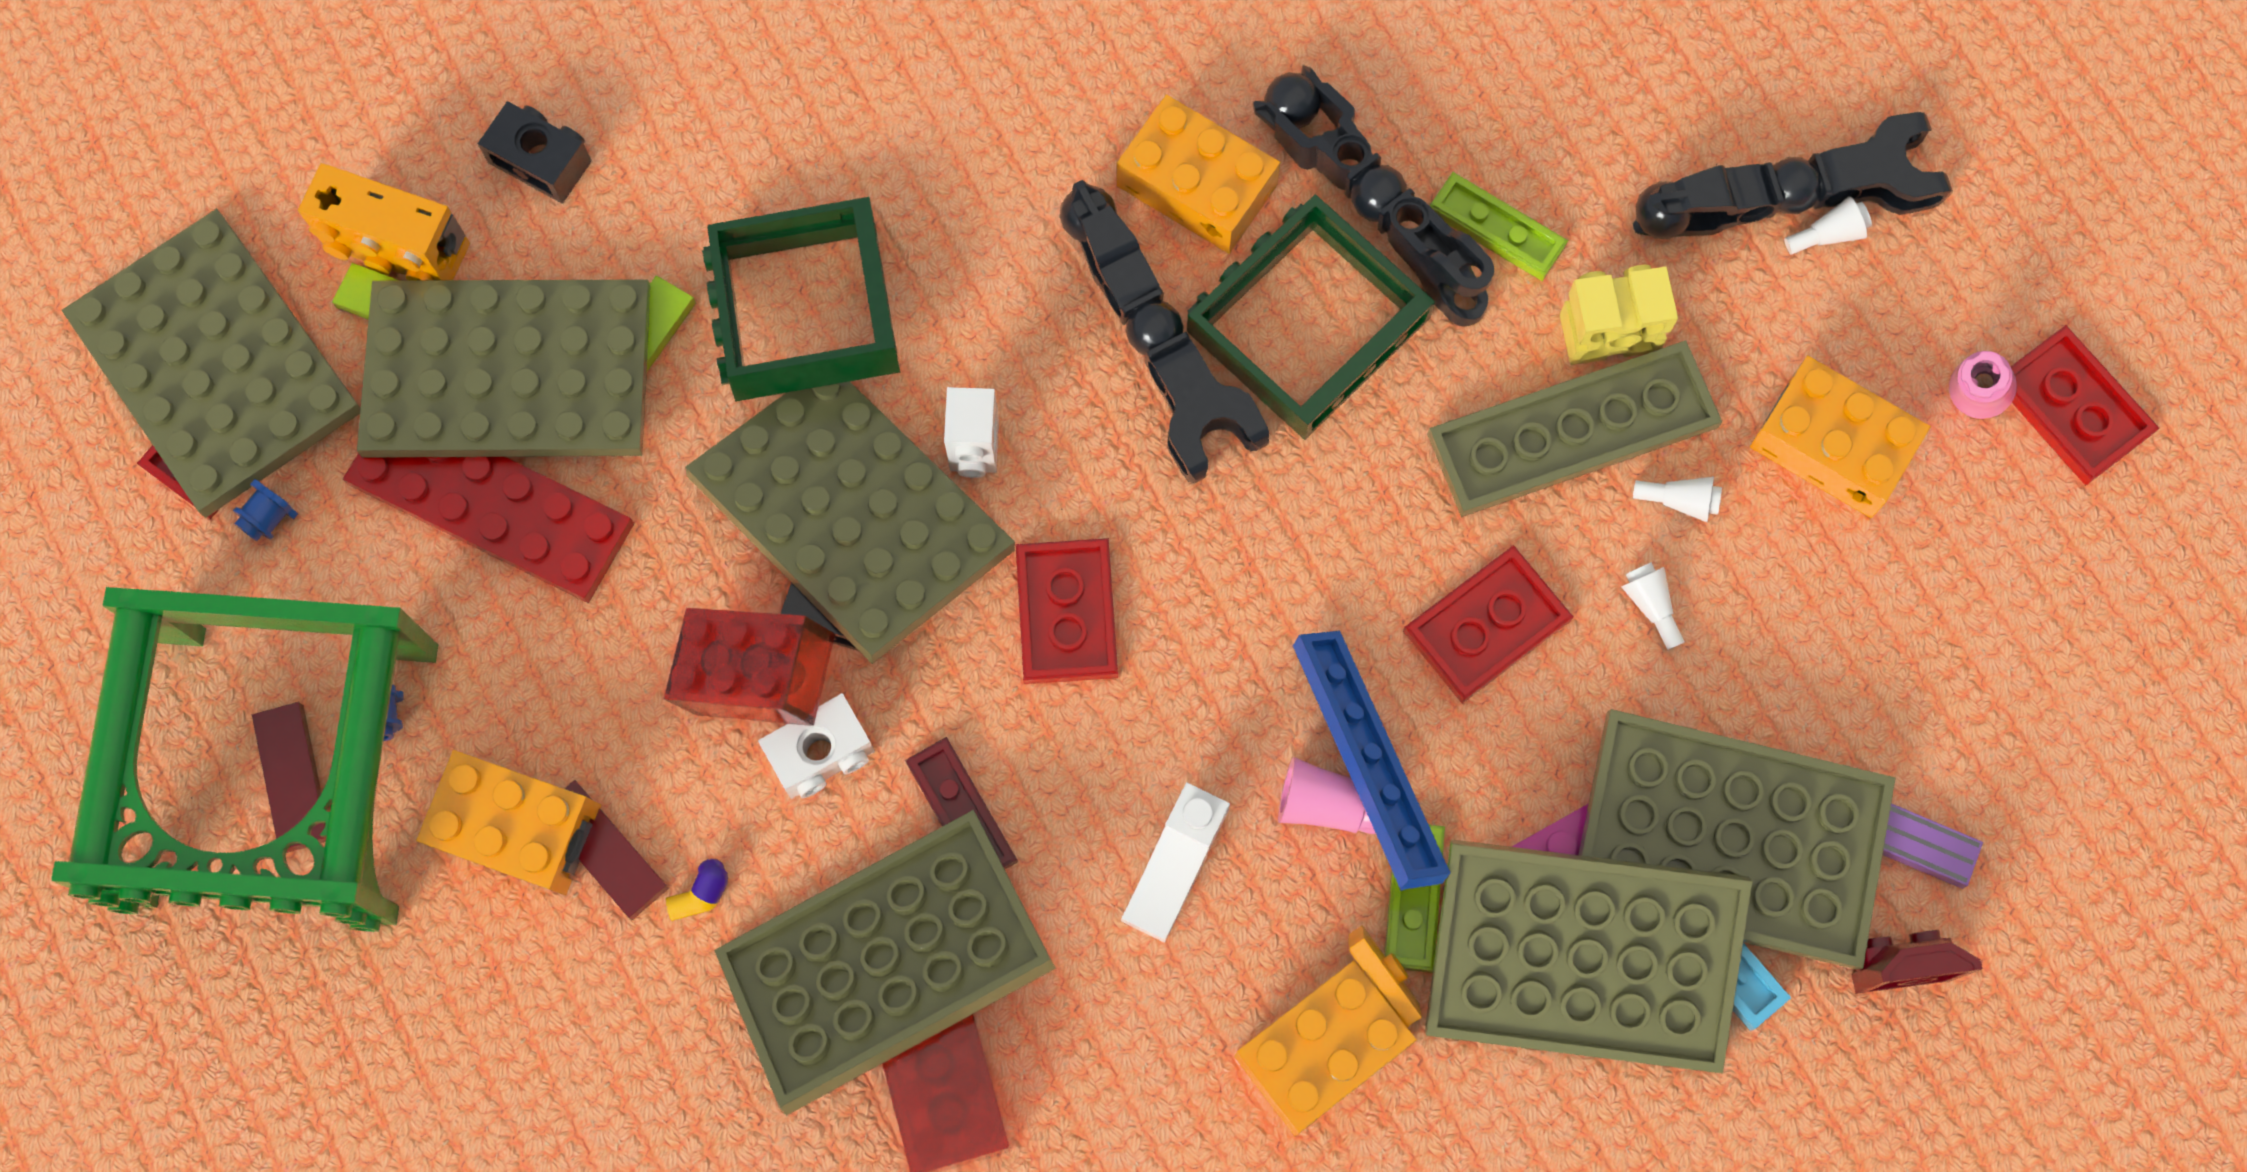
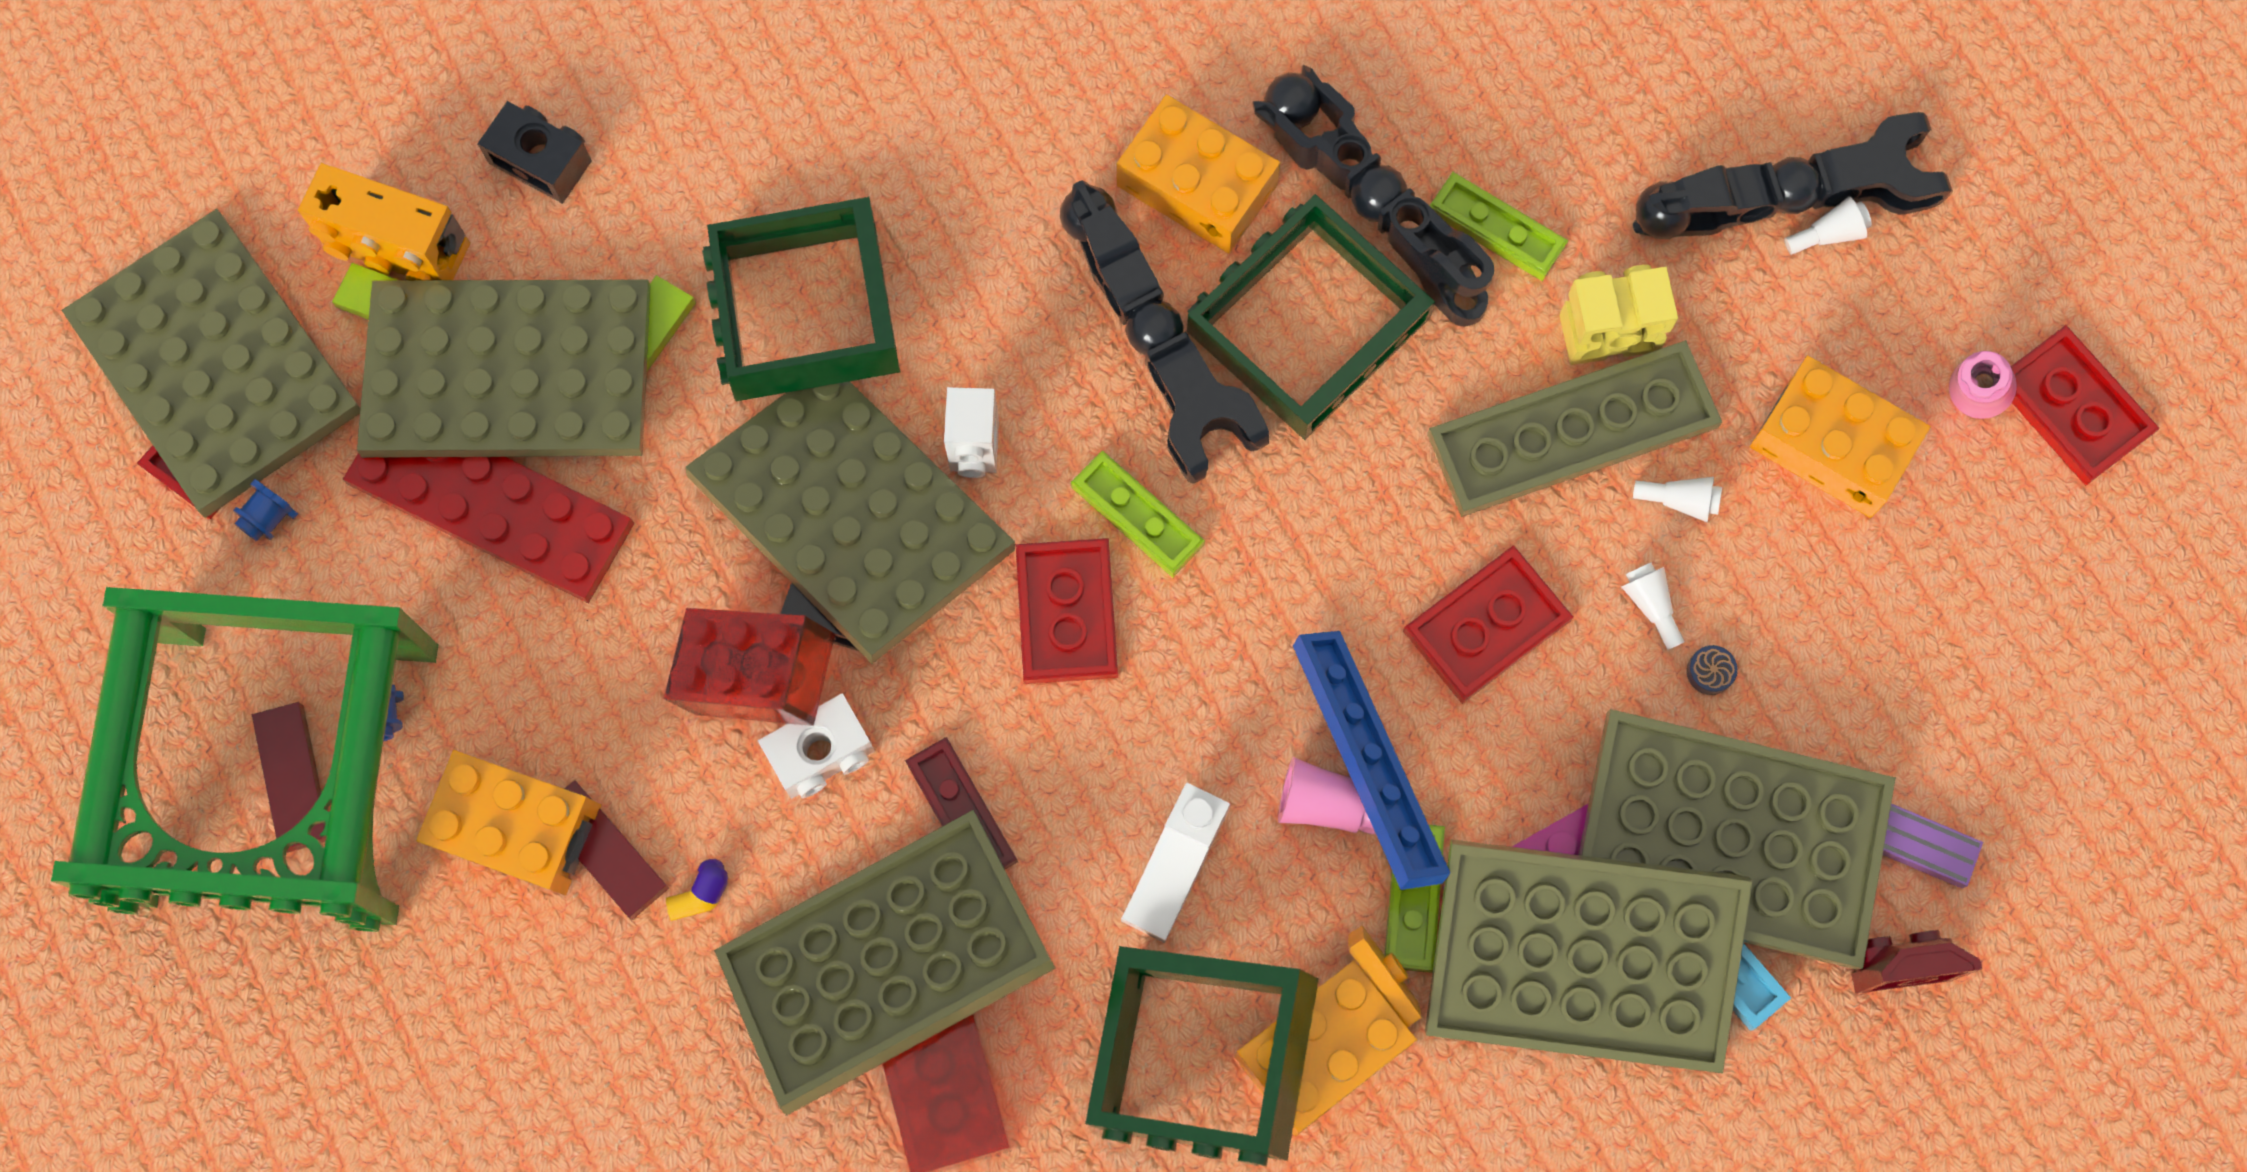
(1137, 513): none -> lime tile
(1284, 1070): none -> dark green window
(1712, 670): none -> tile

